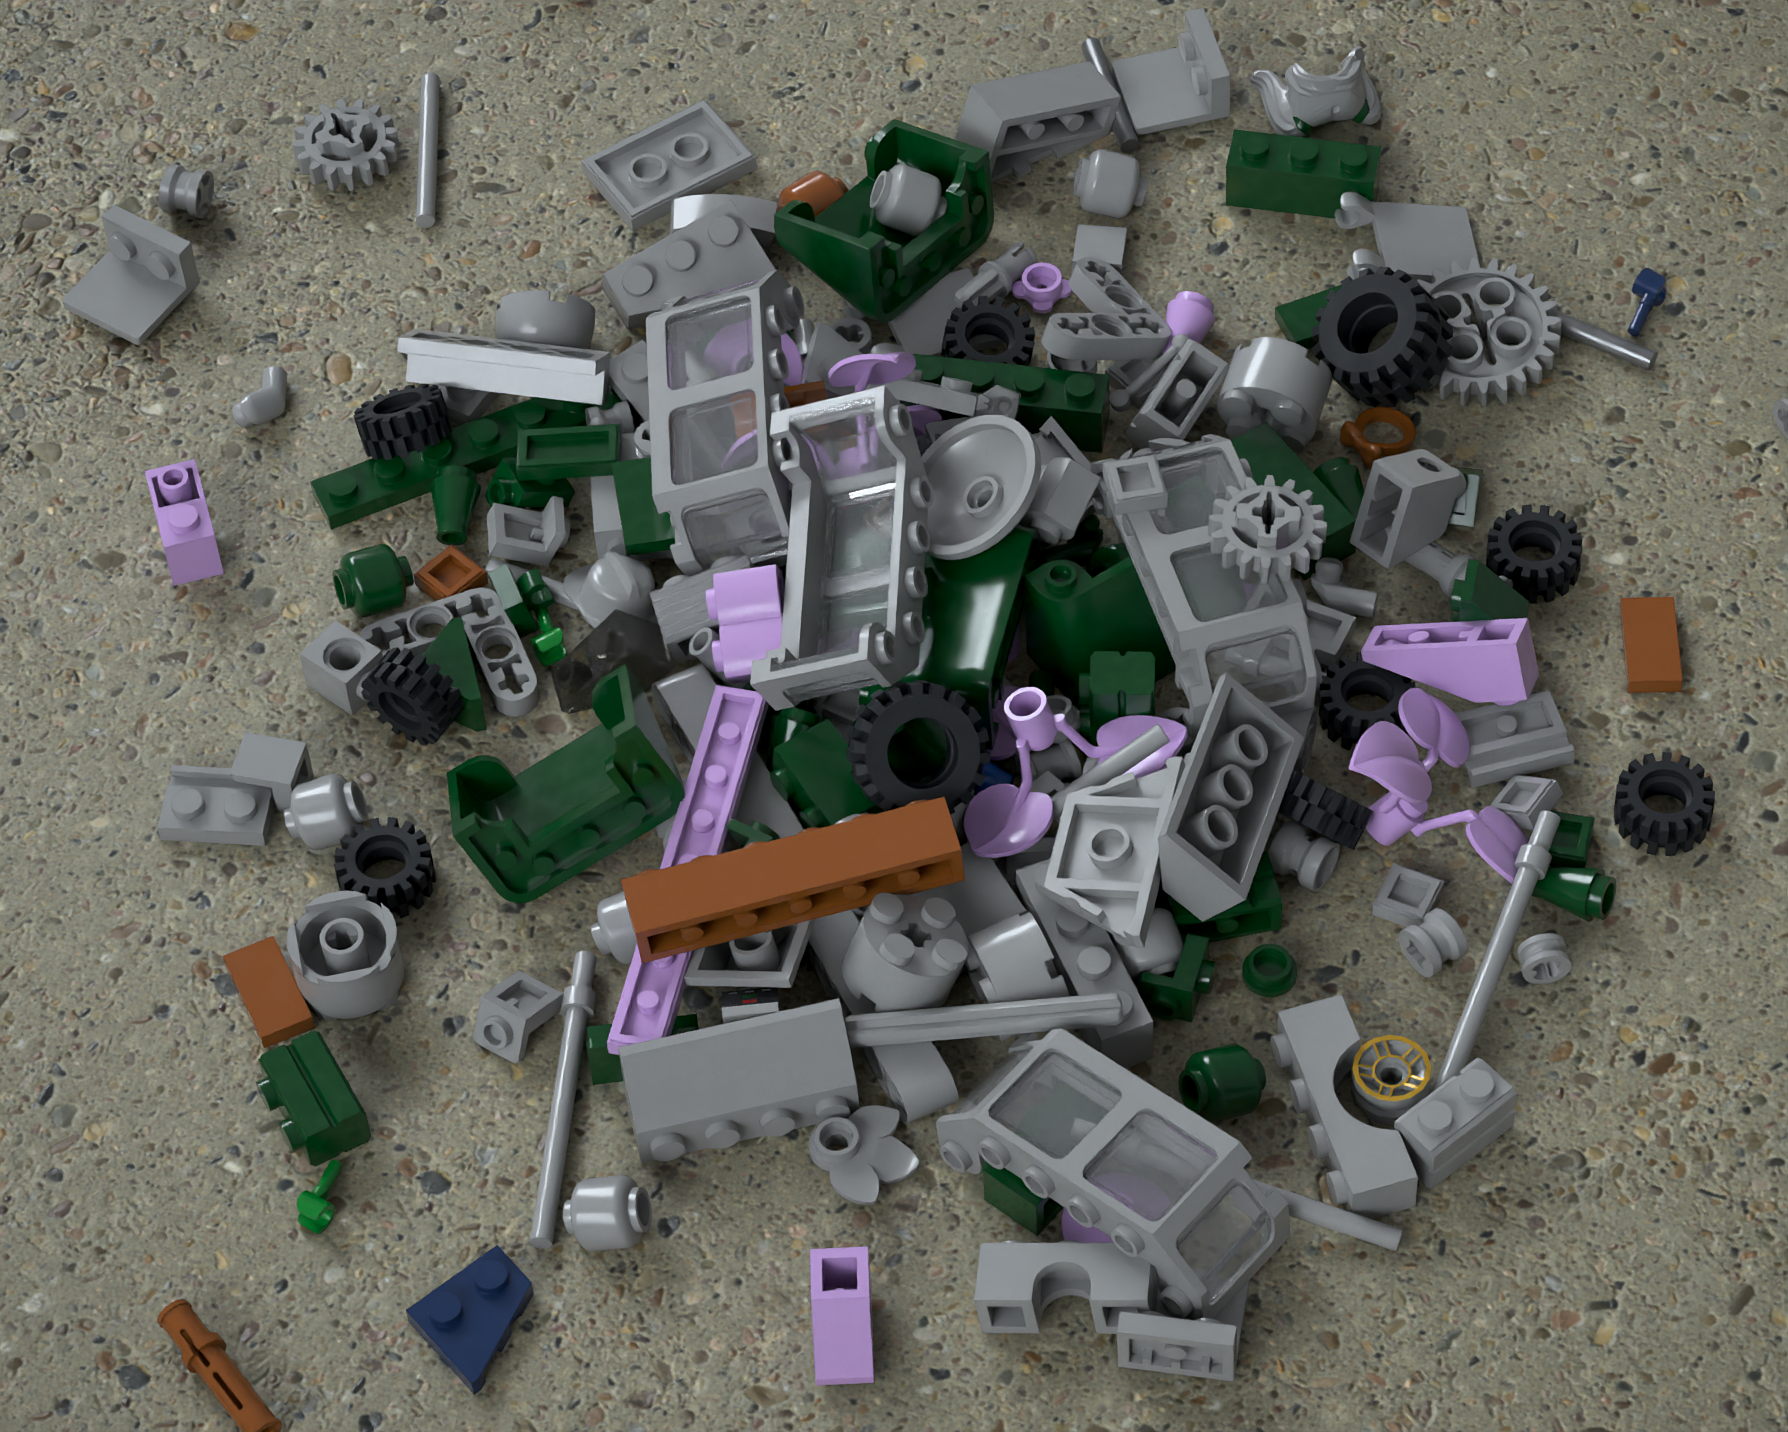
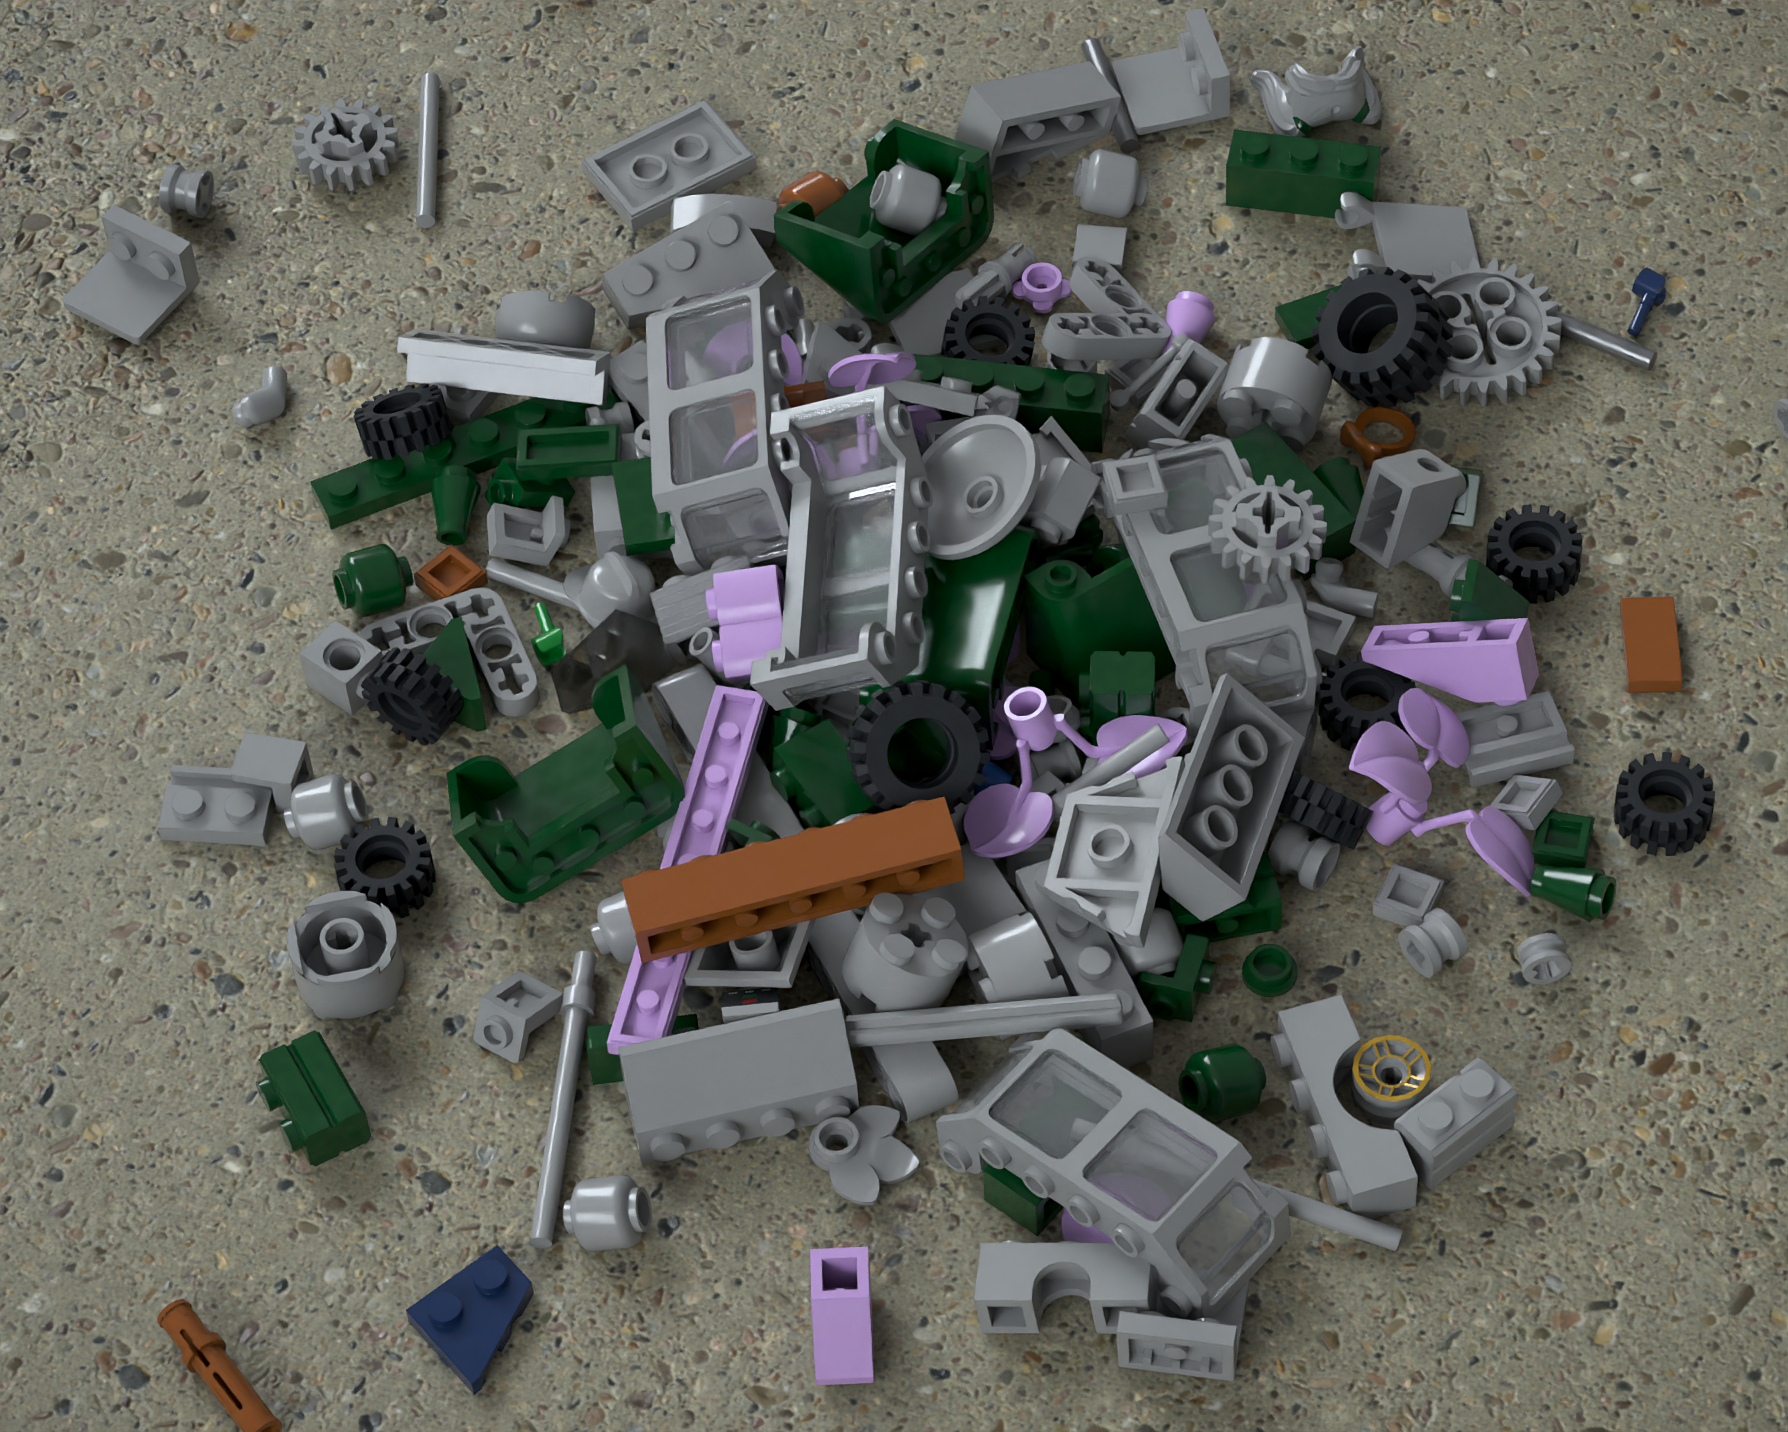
(184, 522): lavender slope -> none
(268, 991): dark orange tile -> none
(313, 1208): green hand -> none
(521, 596): dark green tile -> none
(1531, 866): light grey bar -> none

